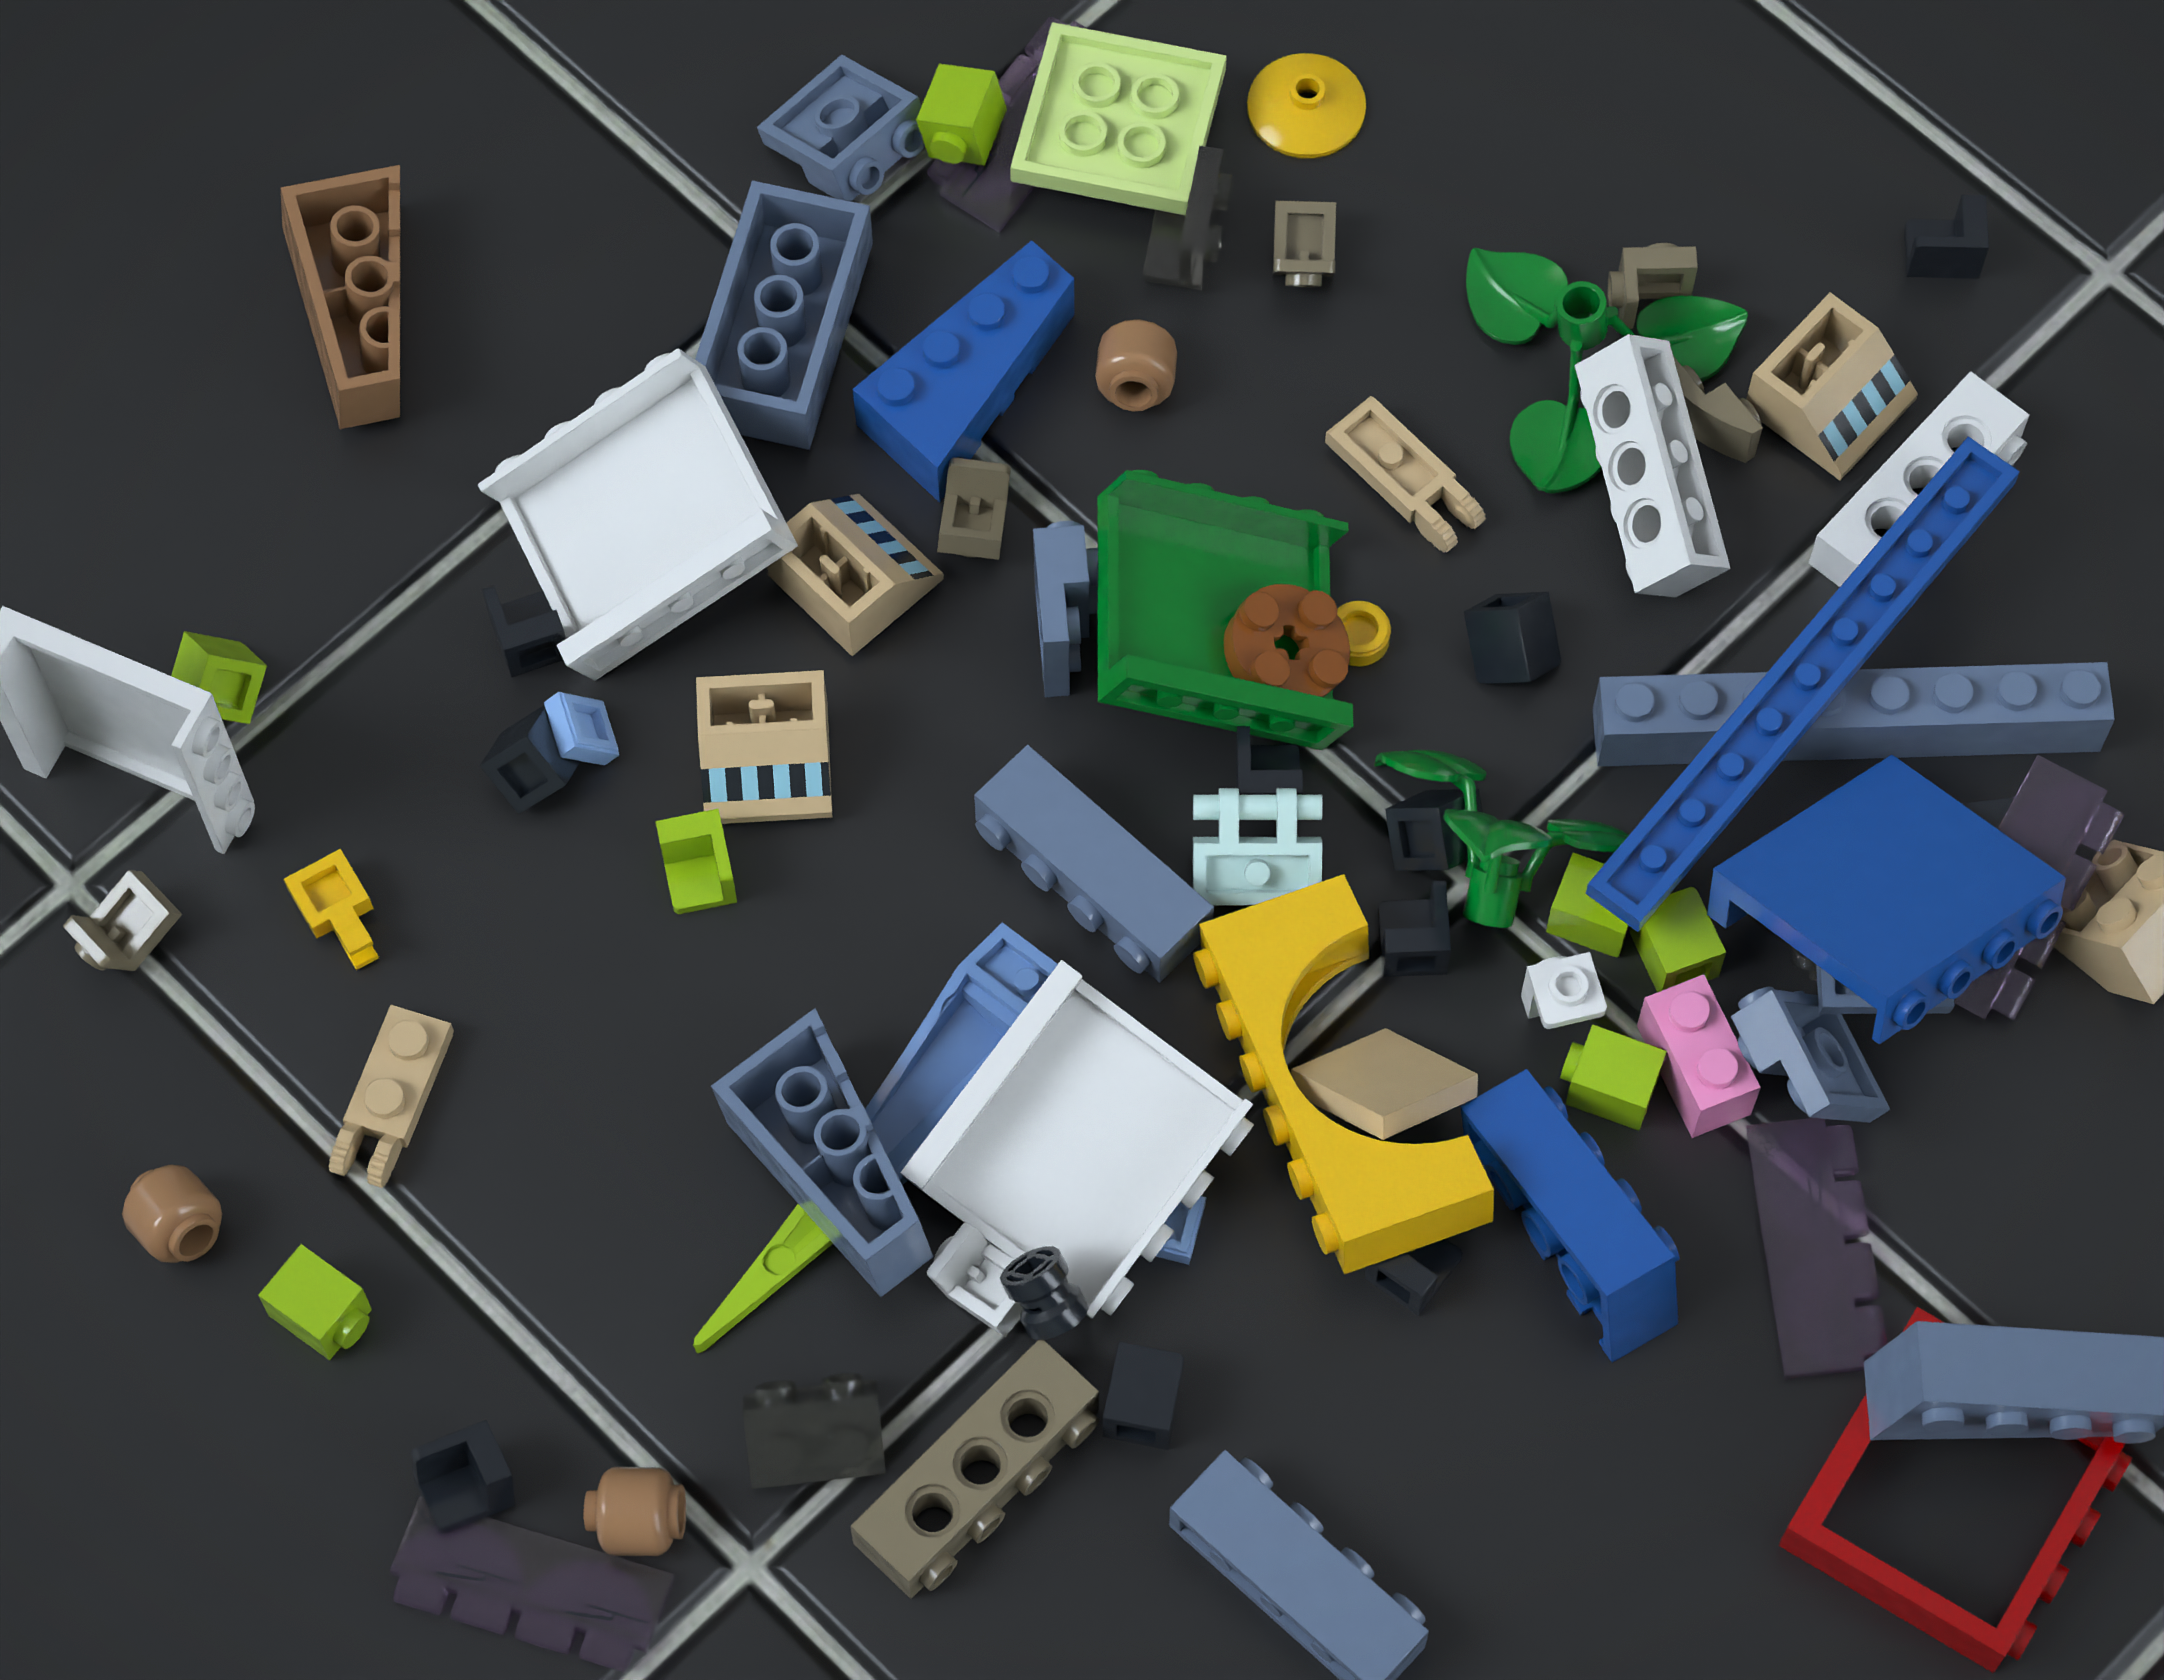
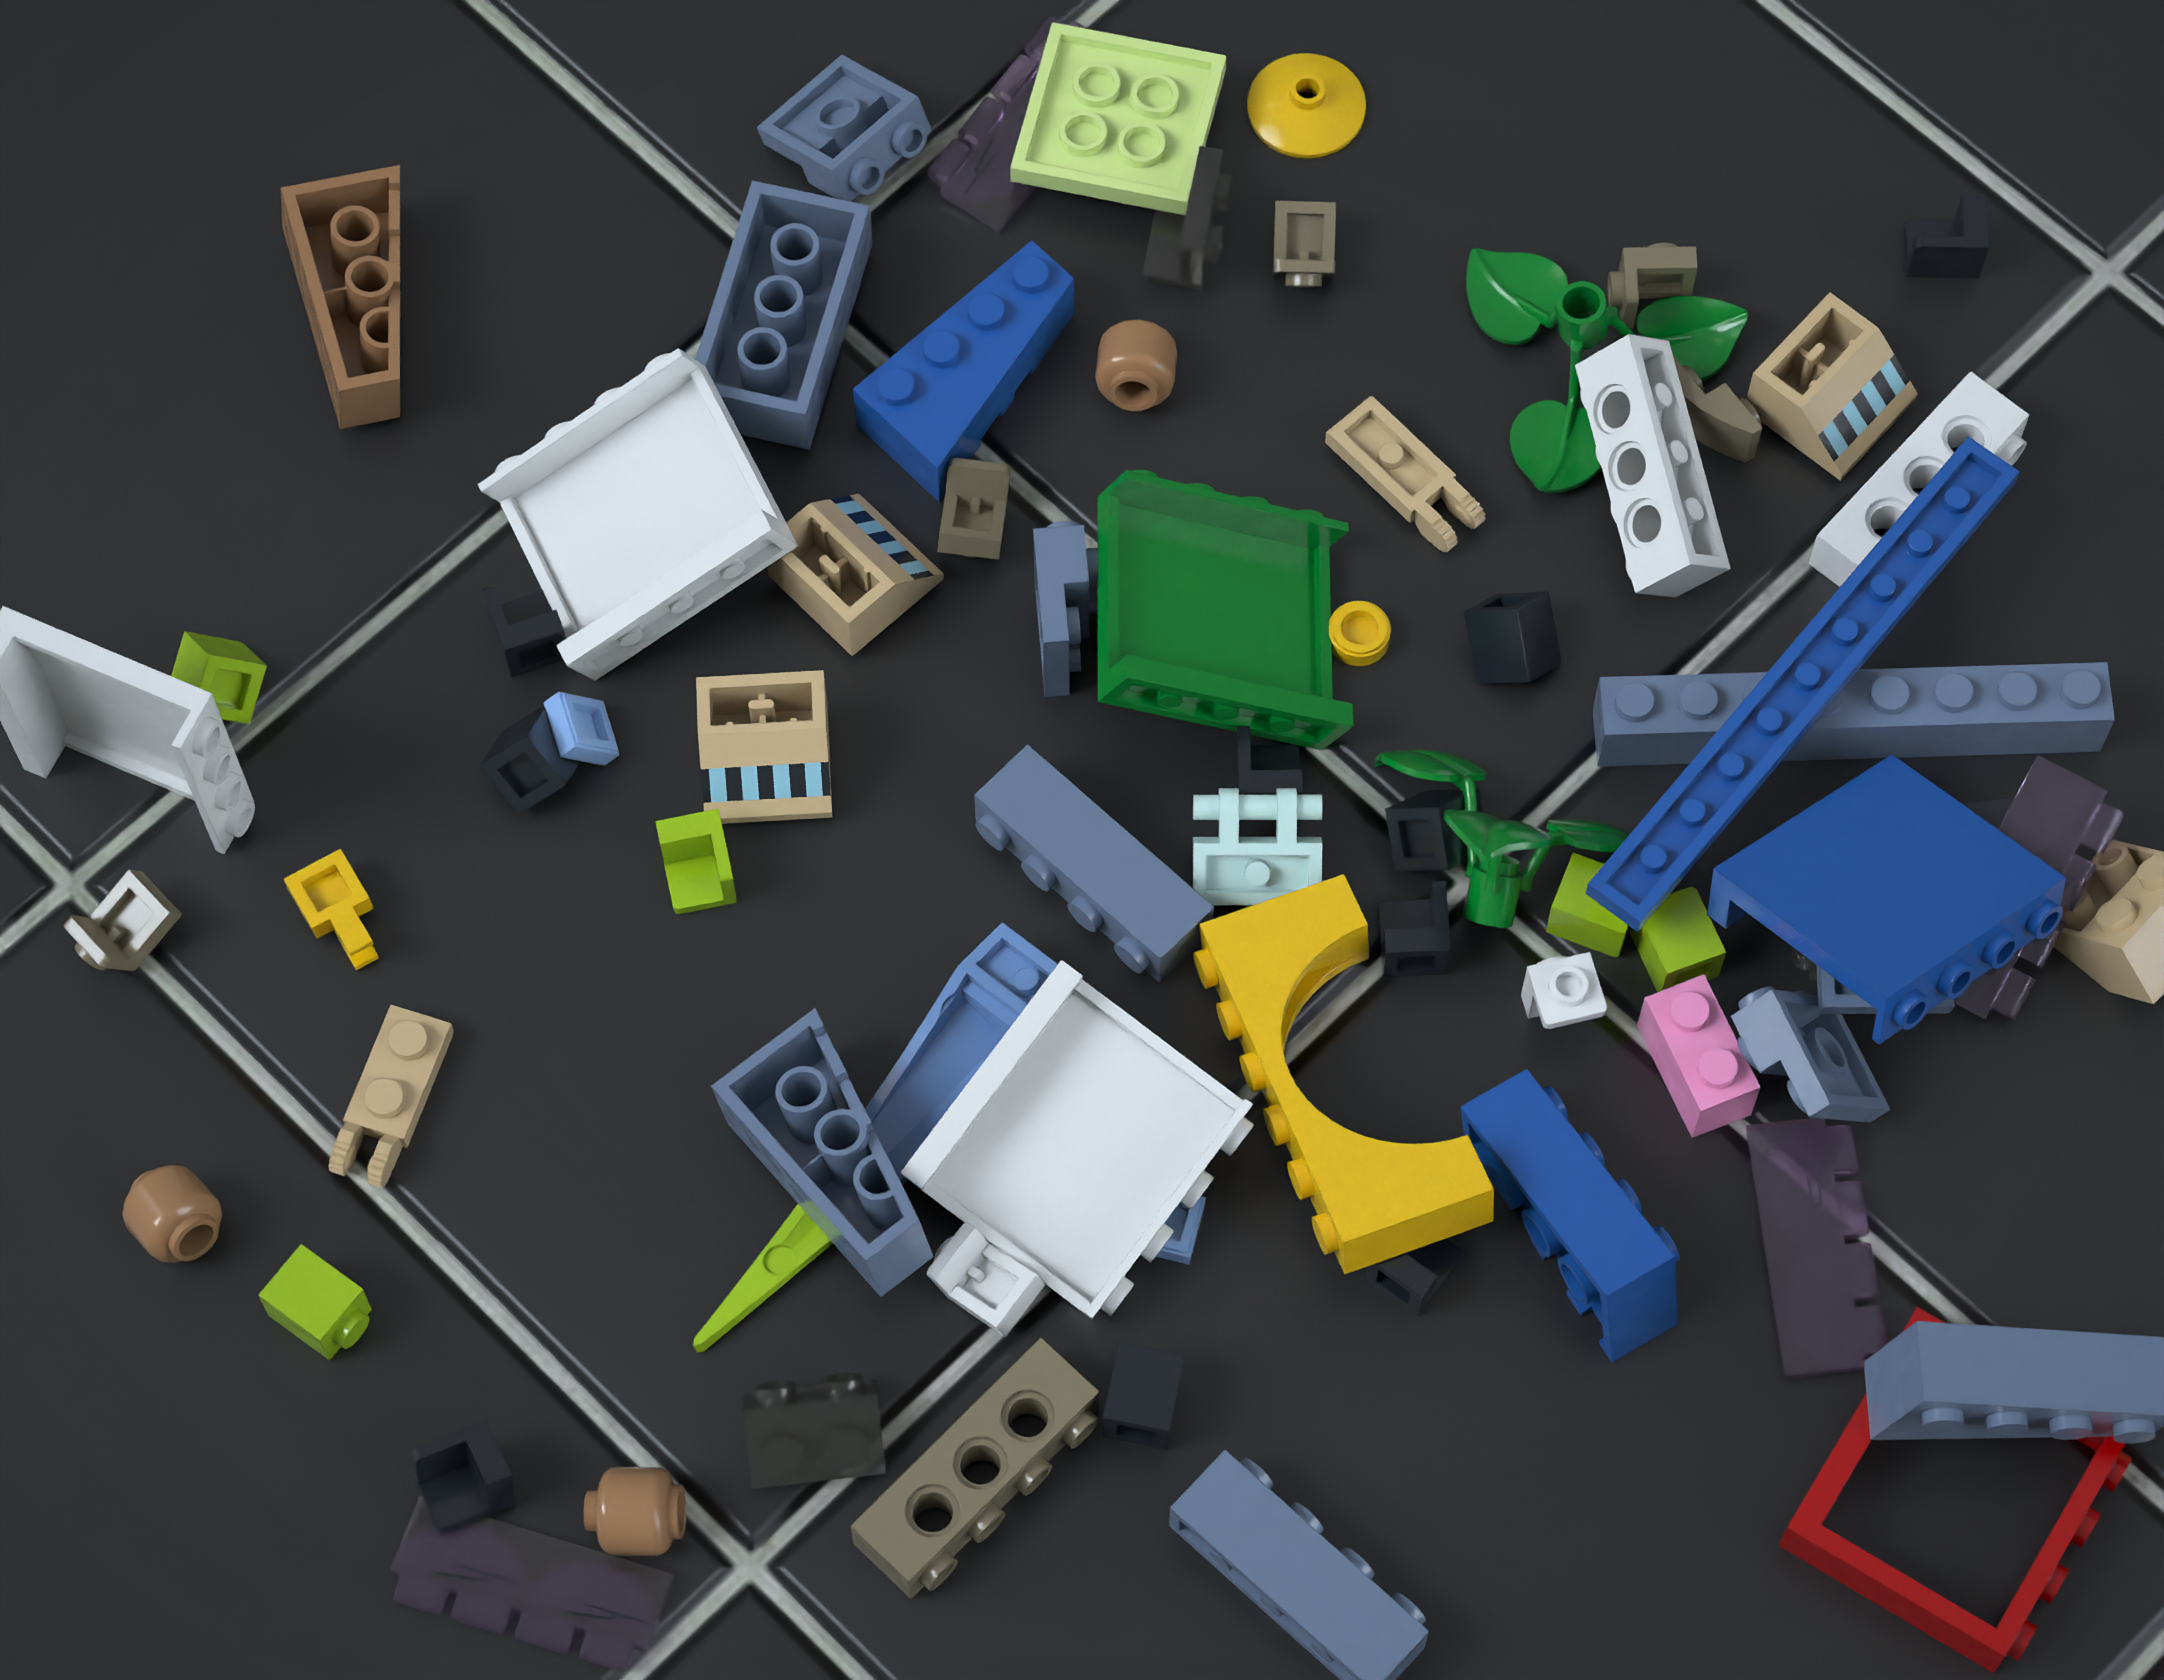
(961, 114): lime brick -> none
(1041, 1287): black wheel -> none
(1306, 619): dark orange plate -> none
(1385, 1083): tan tile -> none
(1612, 1076): lime brick -> none

